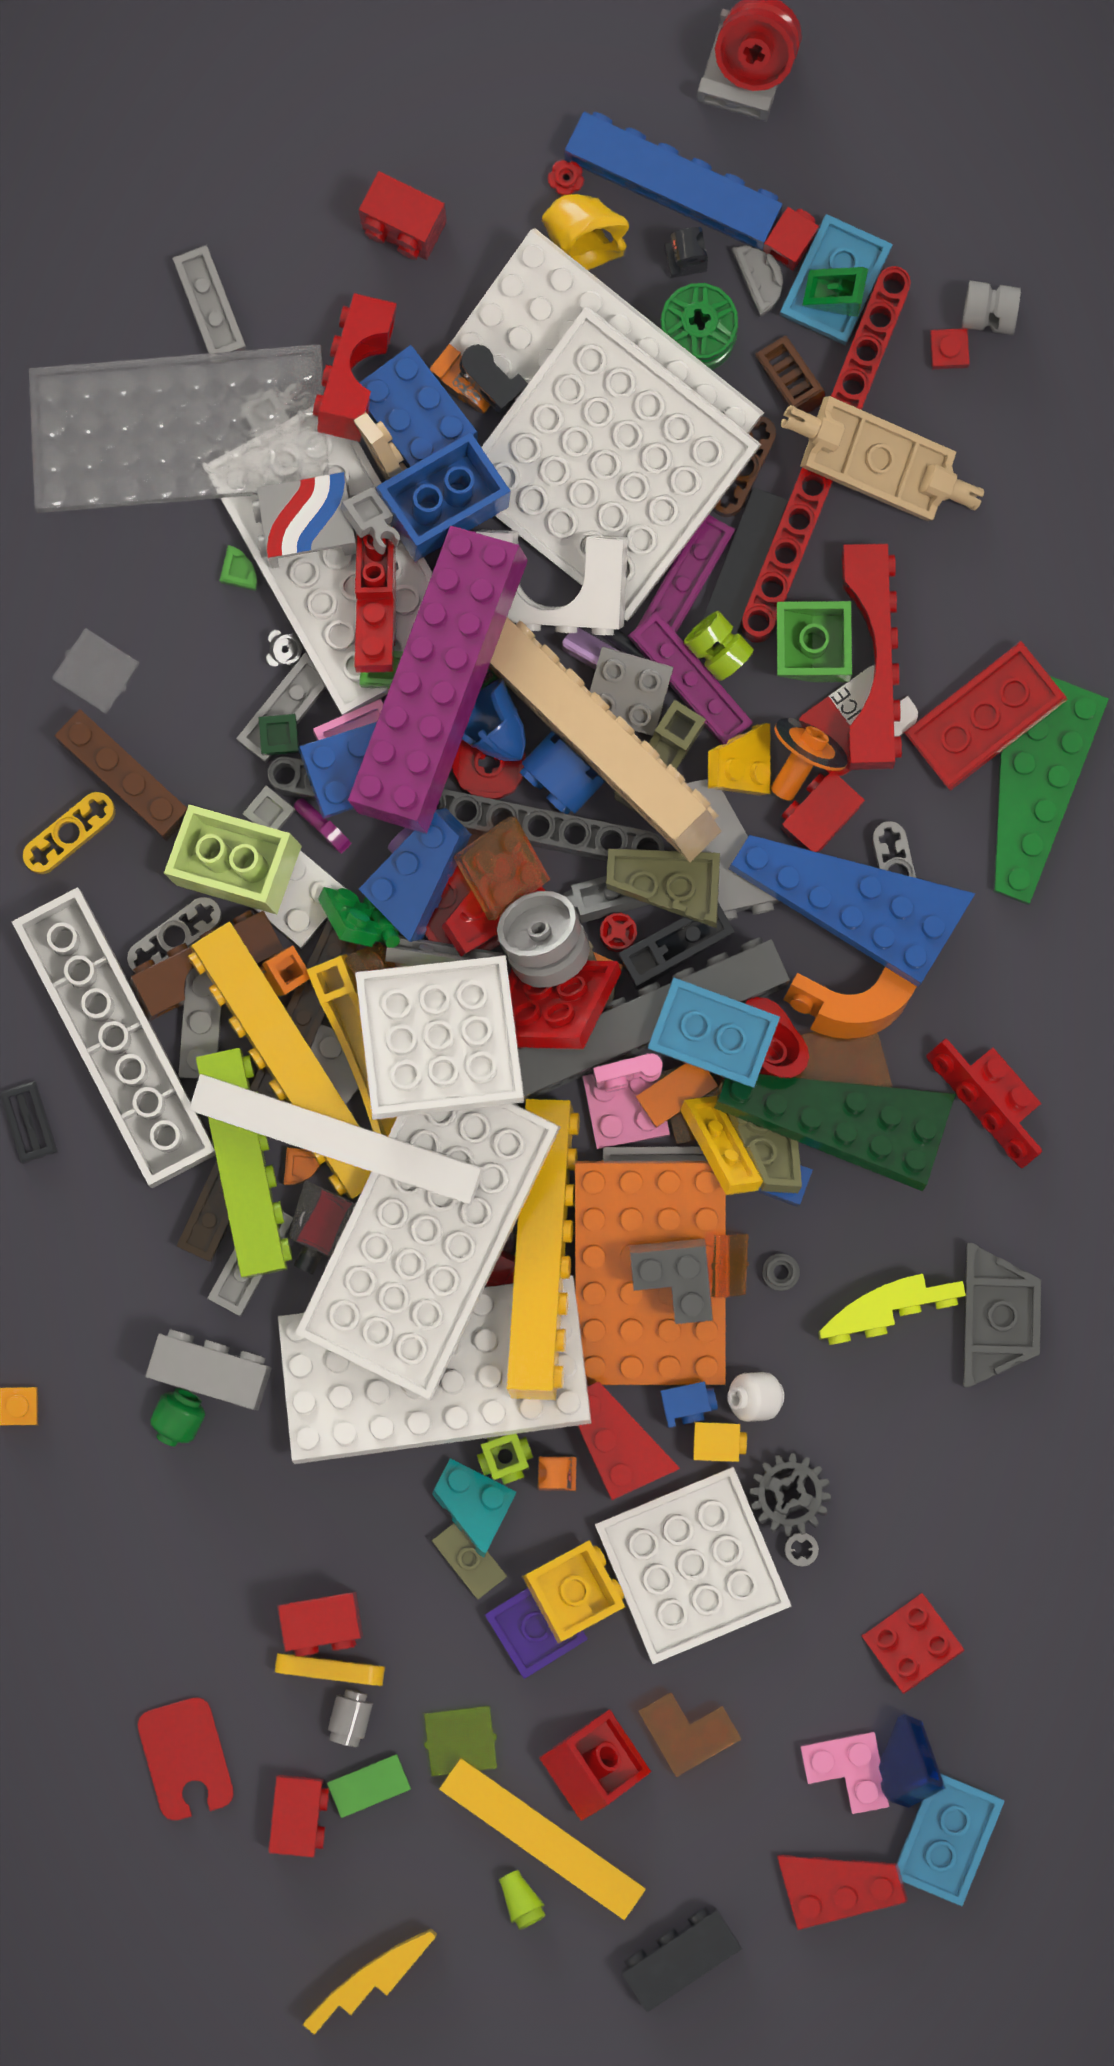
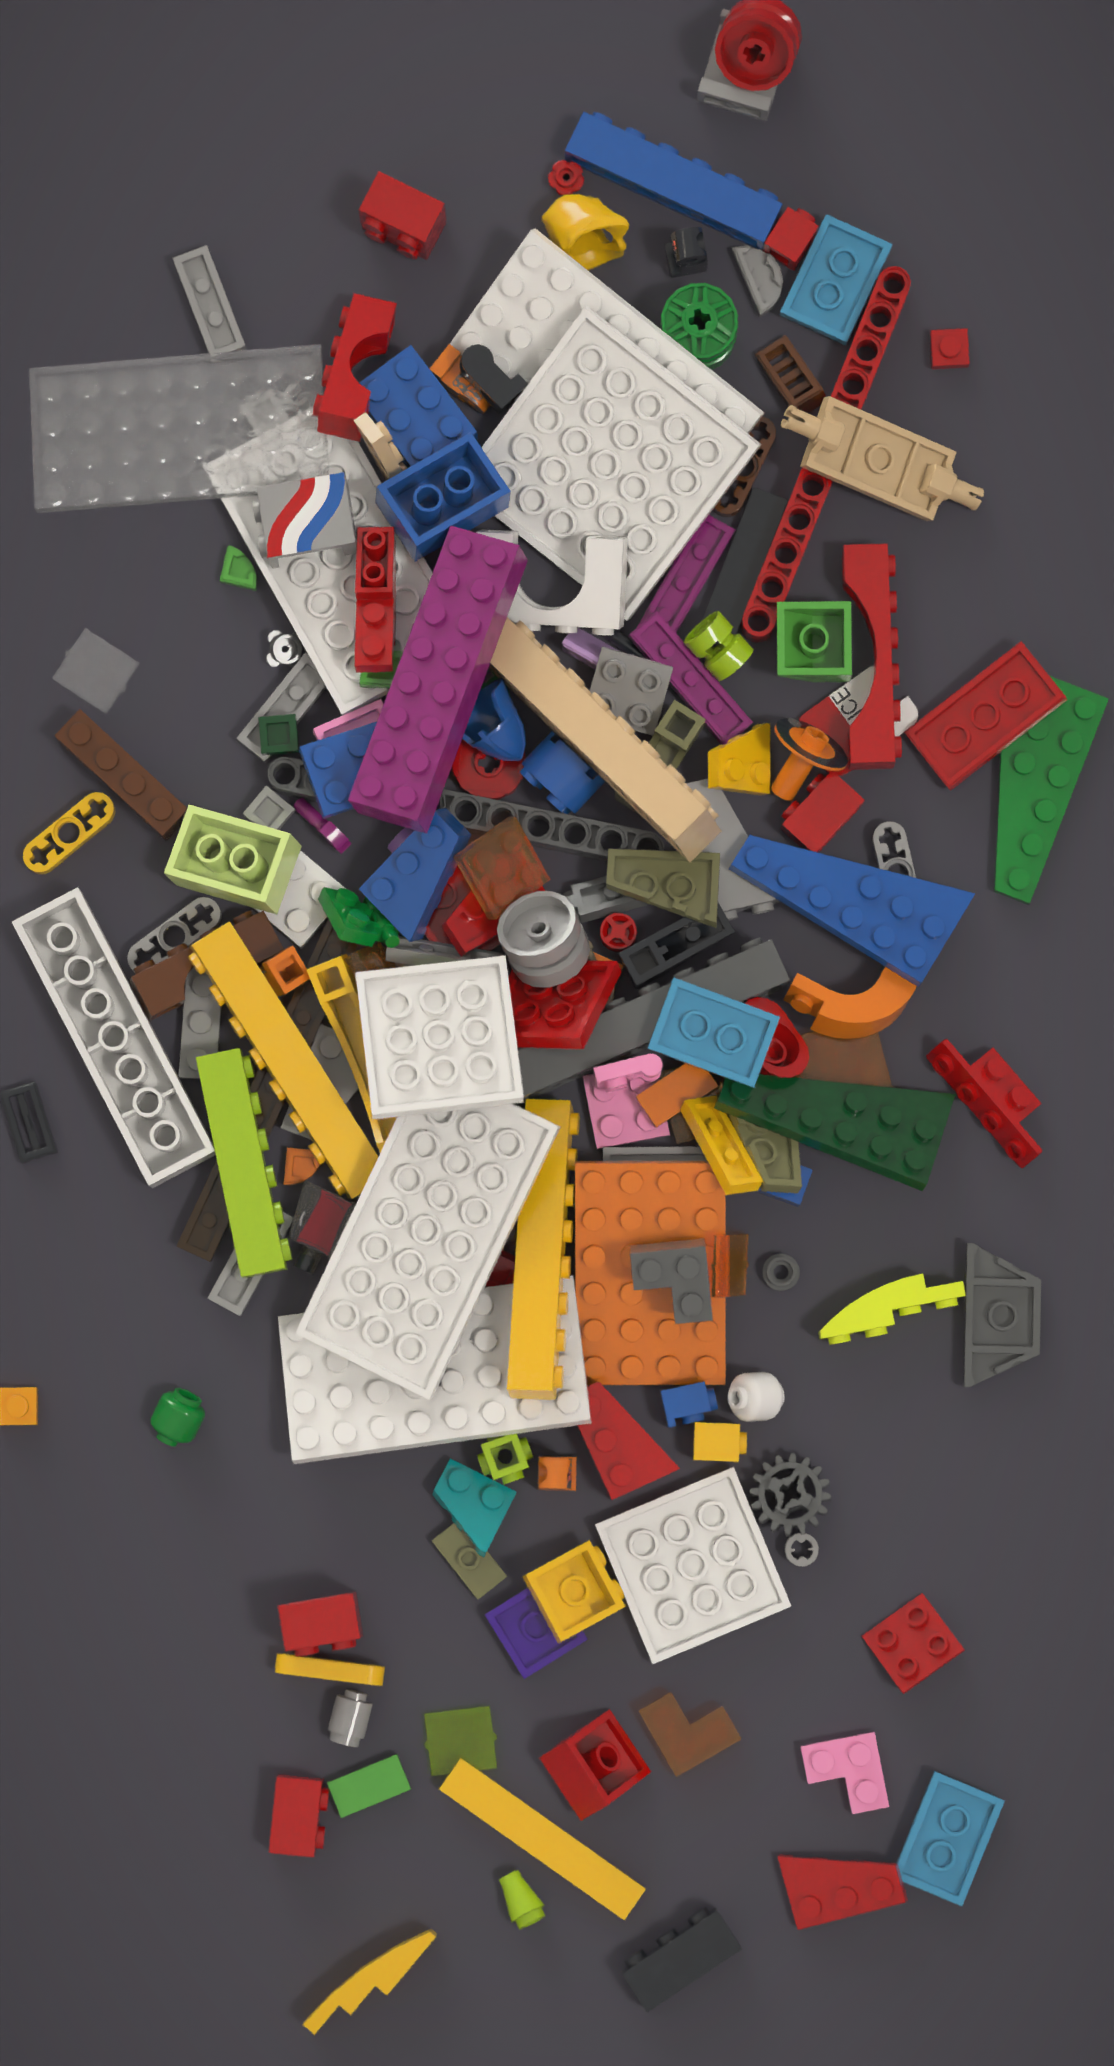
(183, 1748): red piece -> none
(209, 1369): light grey brick -> none
(336, 1139): white tile -> none
(371, 515): light grey plate -> none
(836, 290): green slope -> none
(909, 1764): clear blue slope -> none
(991, 307): light grey wheel -> none

